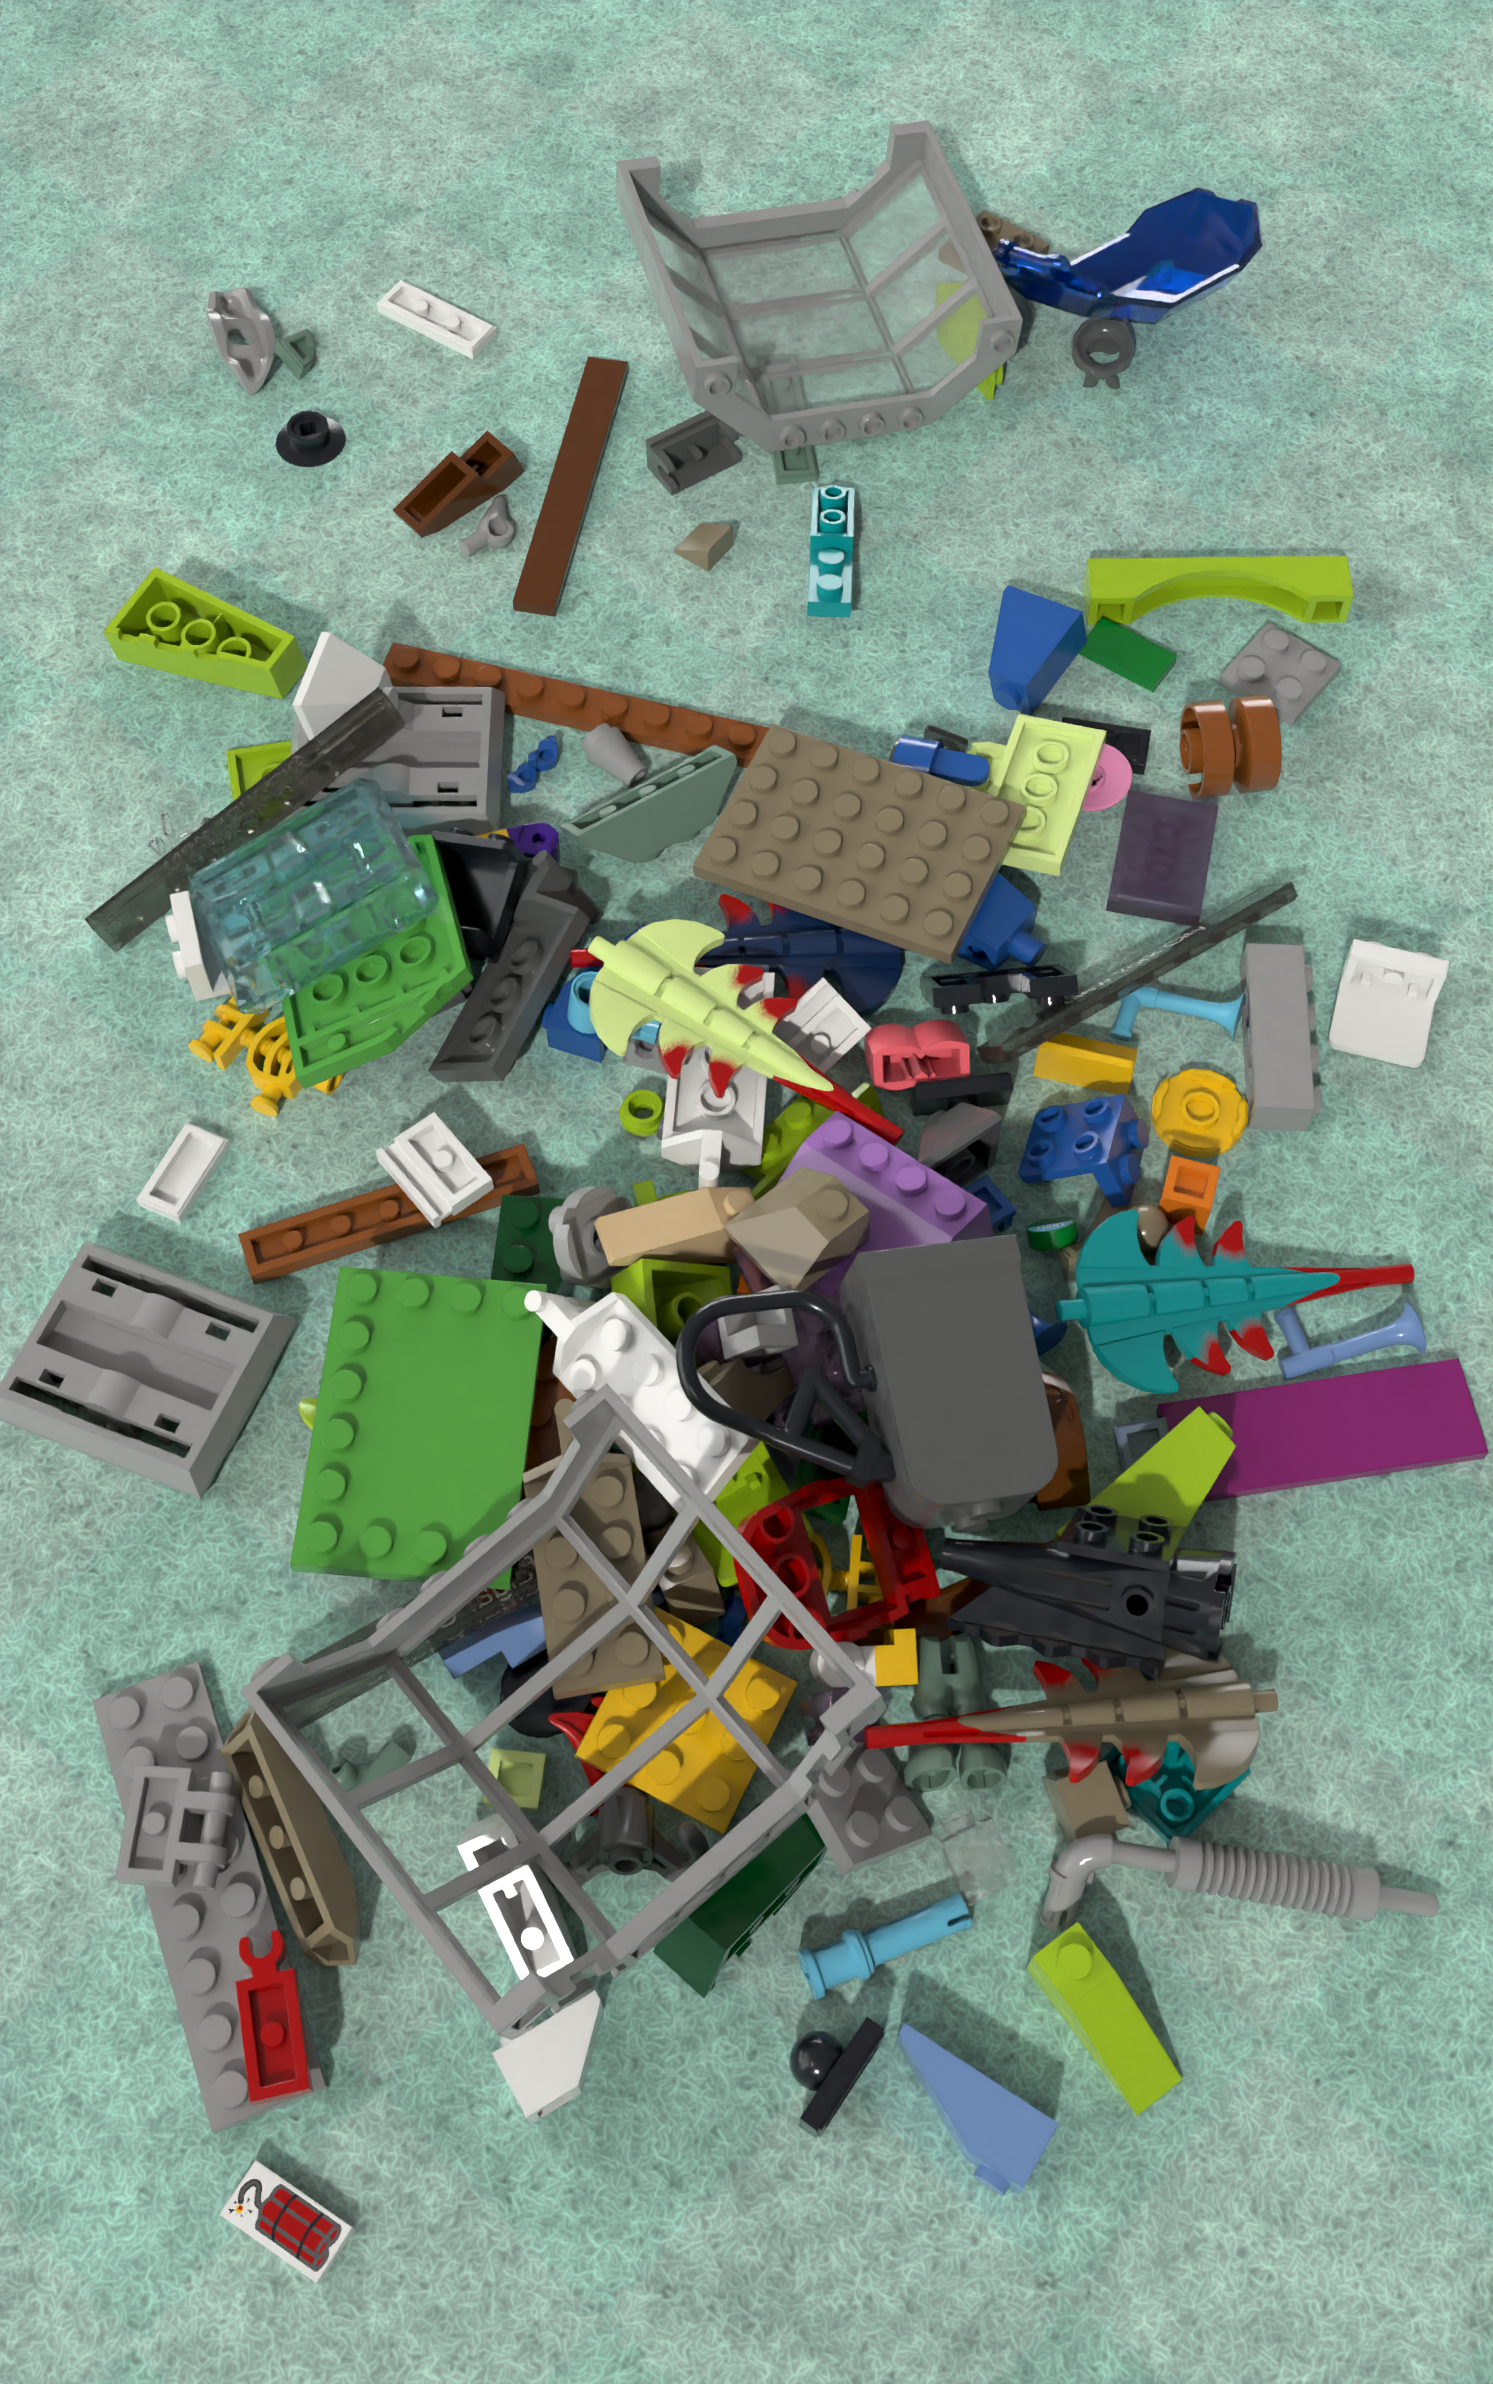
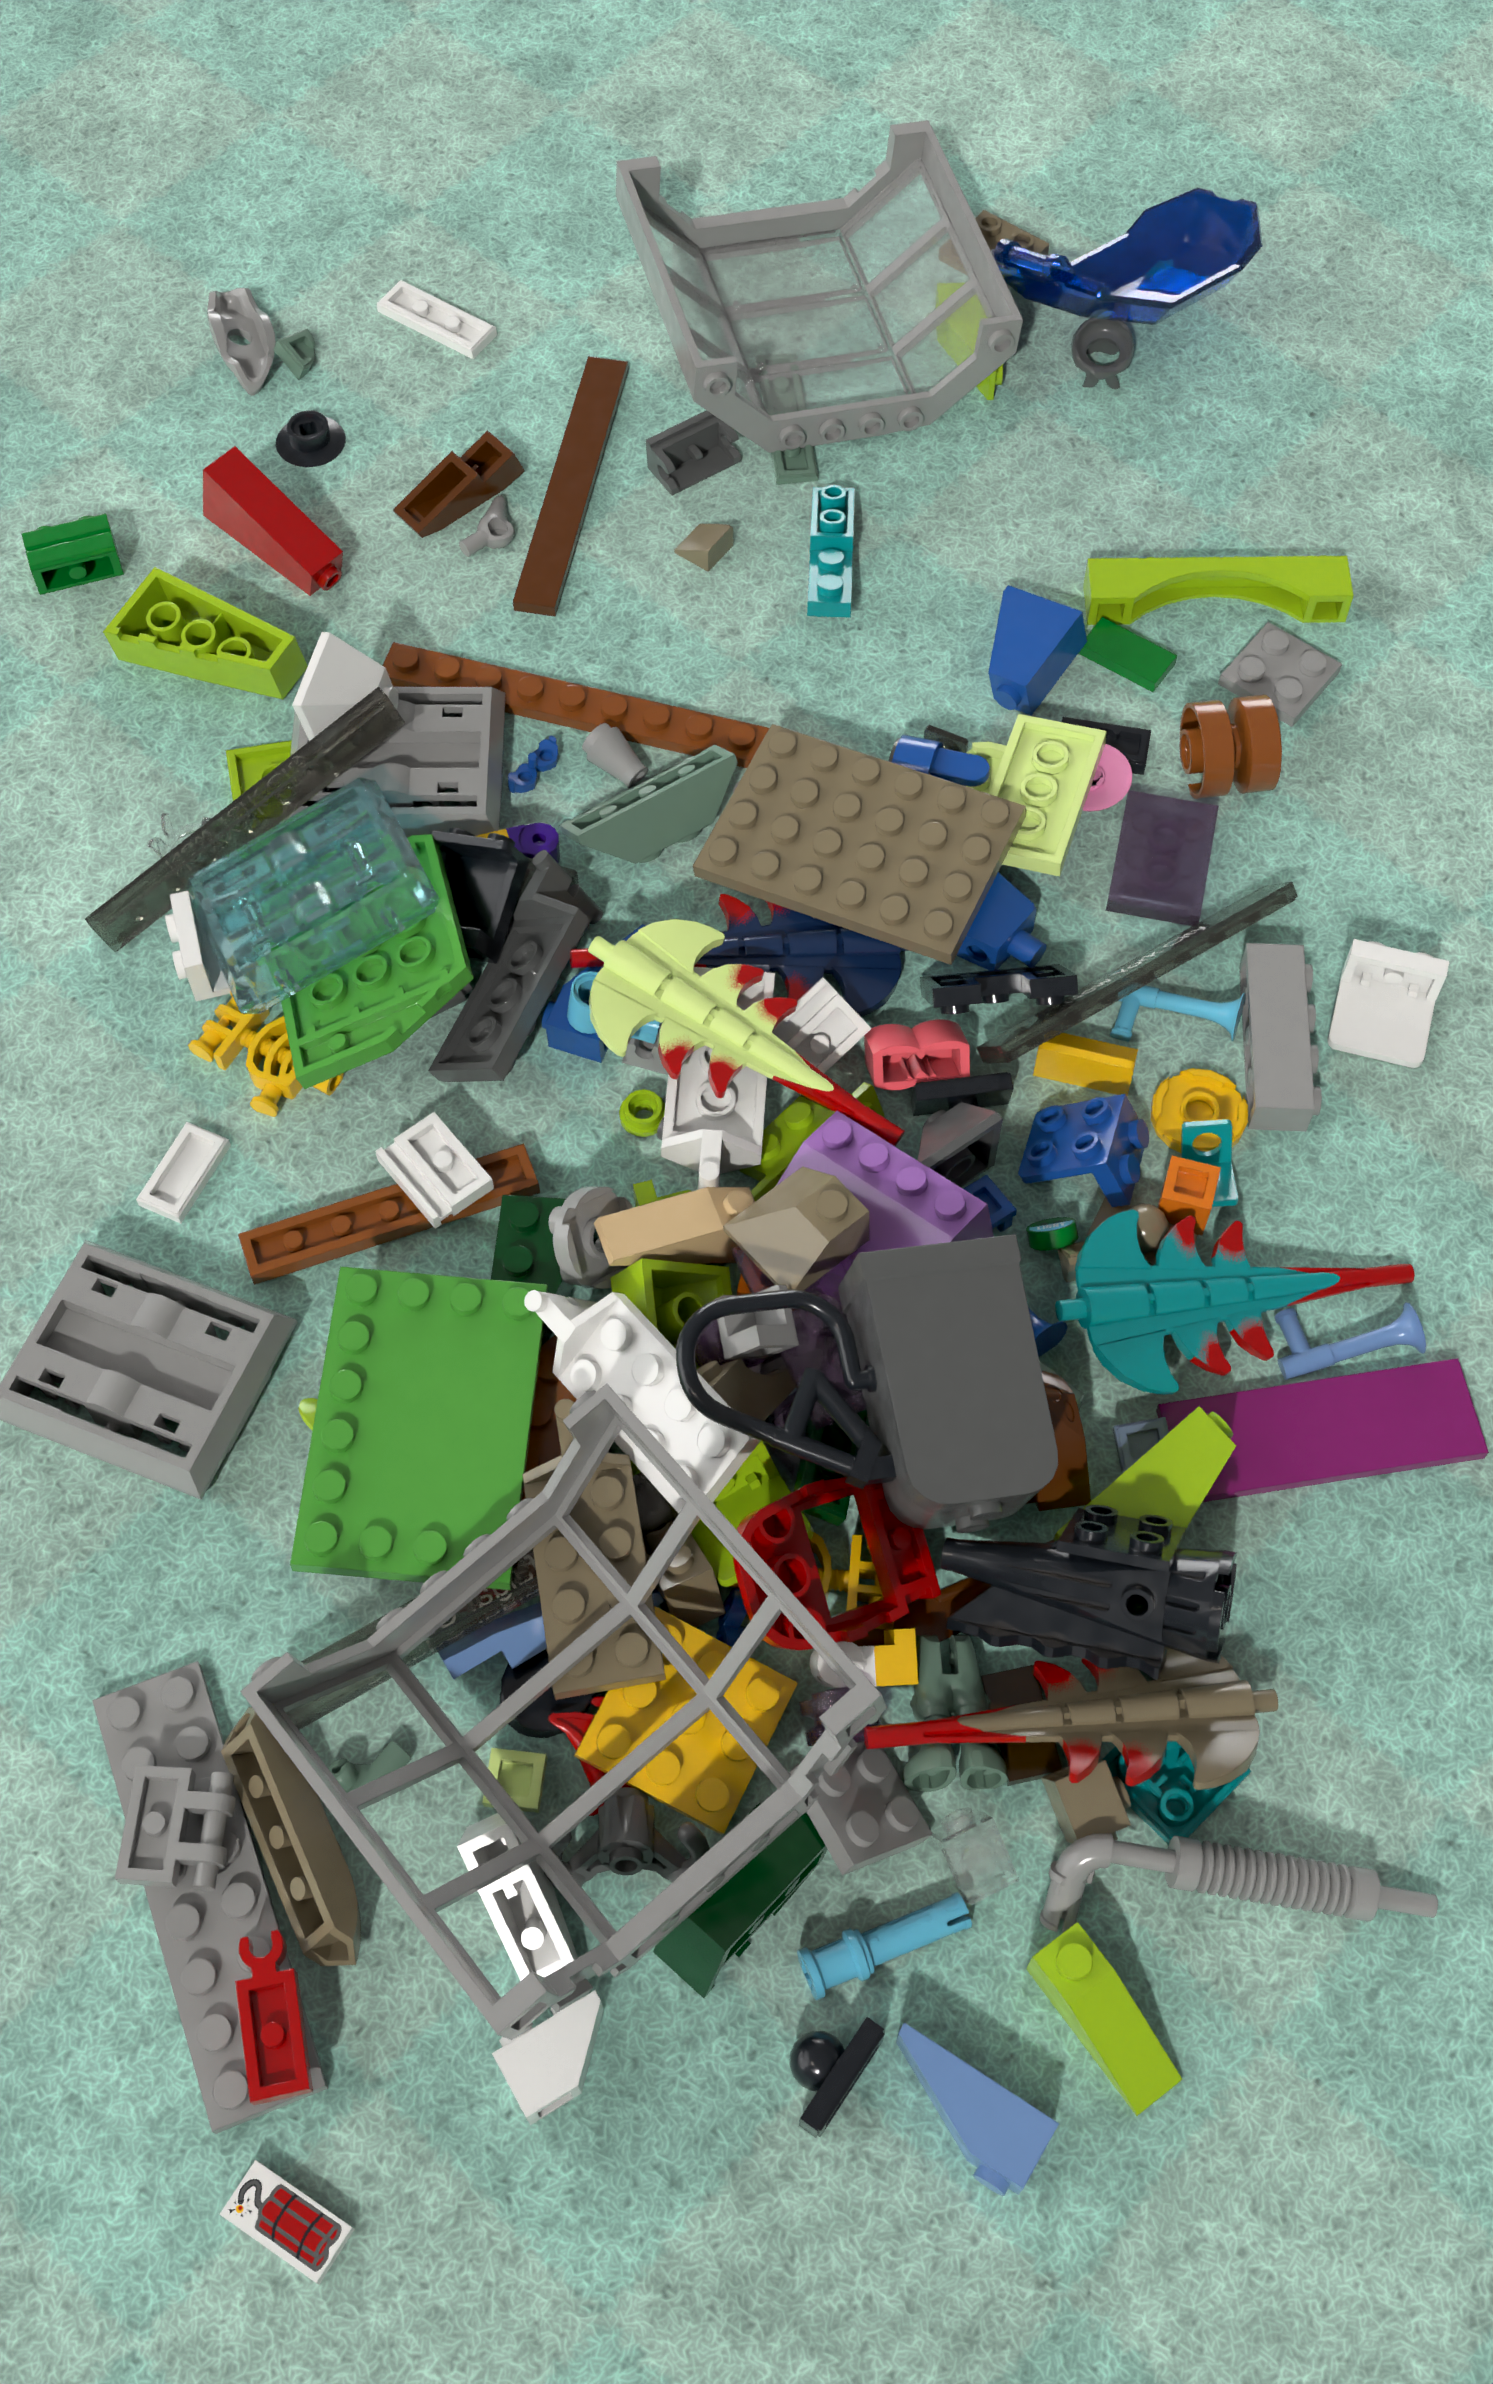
(72, 553): none -> green brick
(269, 523): none -> red slope
(1026, 1759): none -> dark brown plate
(1221, 1156): none -> teal bracket

